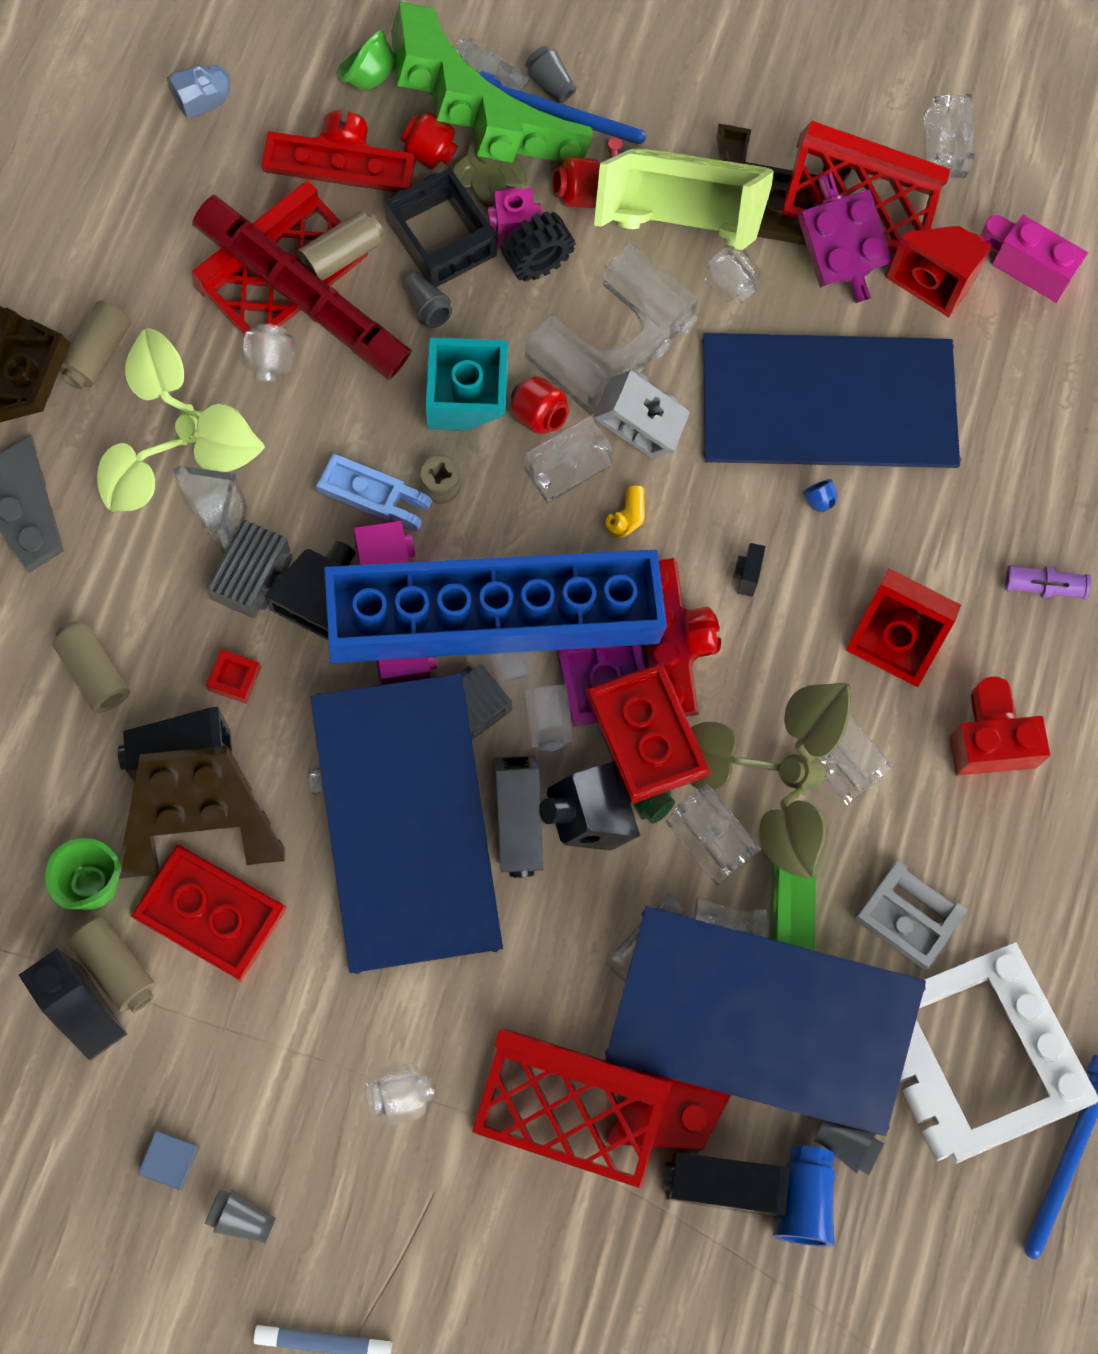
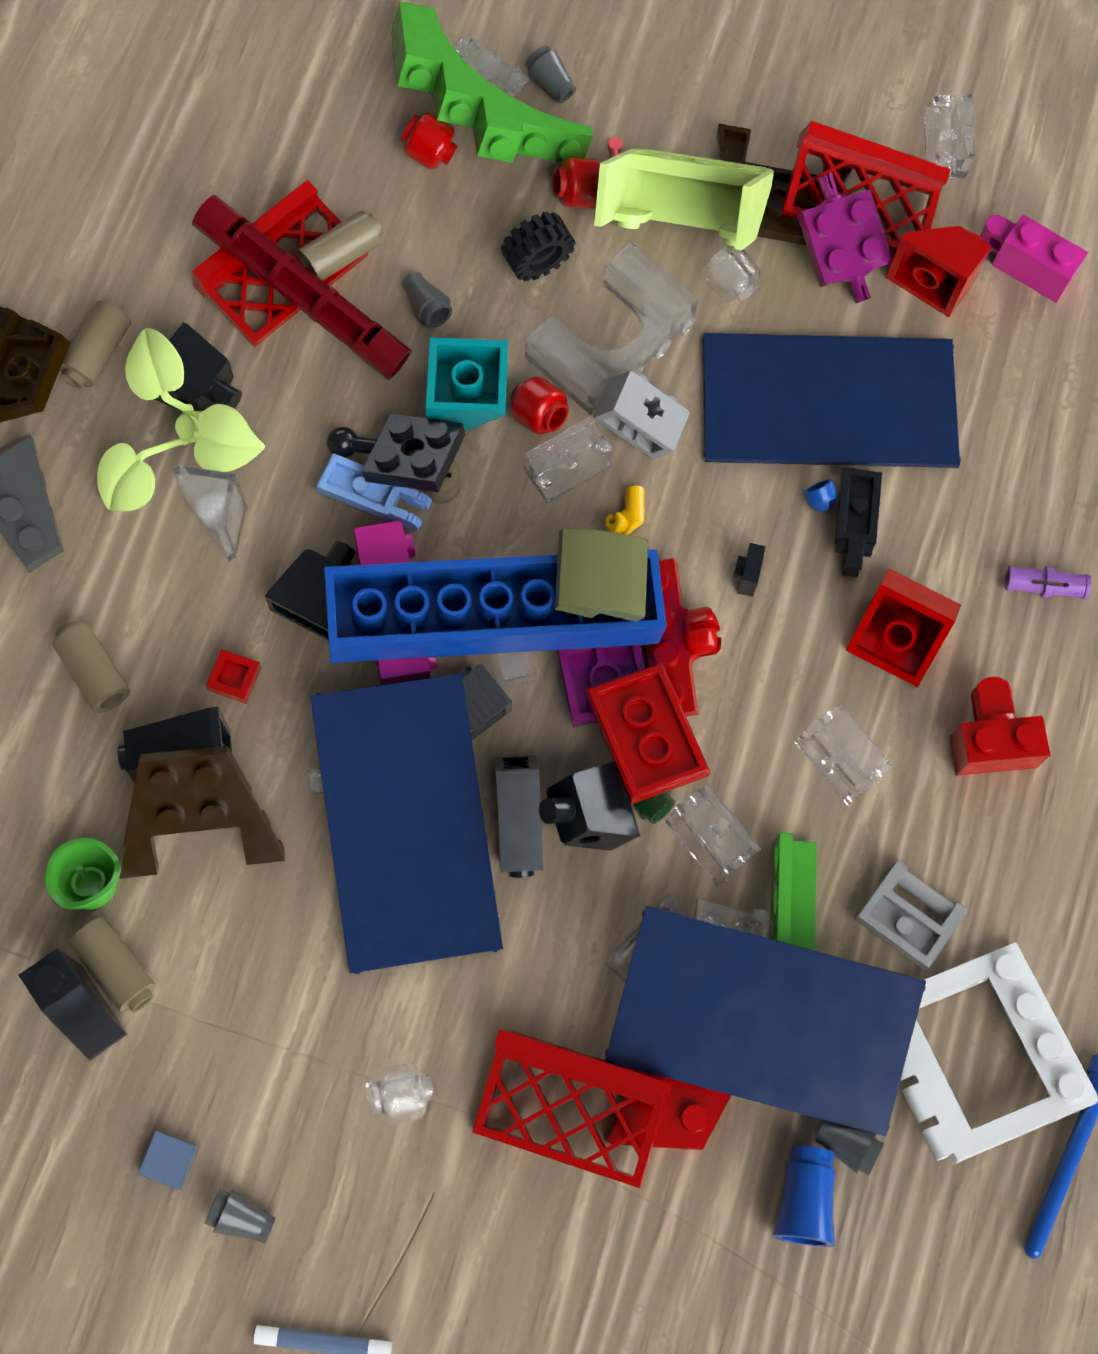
(199, 88): sand blue rock -> none
(205, 372): none -> black torso
(208, 912): red tile -> none
(249, 569): dark grey brick -> none
(268, 351): clear head -> none
(339, 156): red plate -> none
(368, 65): bright green helmet -> none
(400, 435): none -> black plate
(461, 254): black window -> none
(488, 175): olive plate -> none
(510, 209): dark pink brick -> none
(548, 717): clear brick -> none
(571, 114): blue piece -> none
(601, 574): none -> olive slope
(727, 1184): black slope -> none
(797, 831): olive plant -> none
(857, 517): none -> black hinge

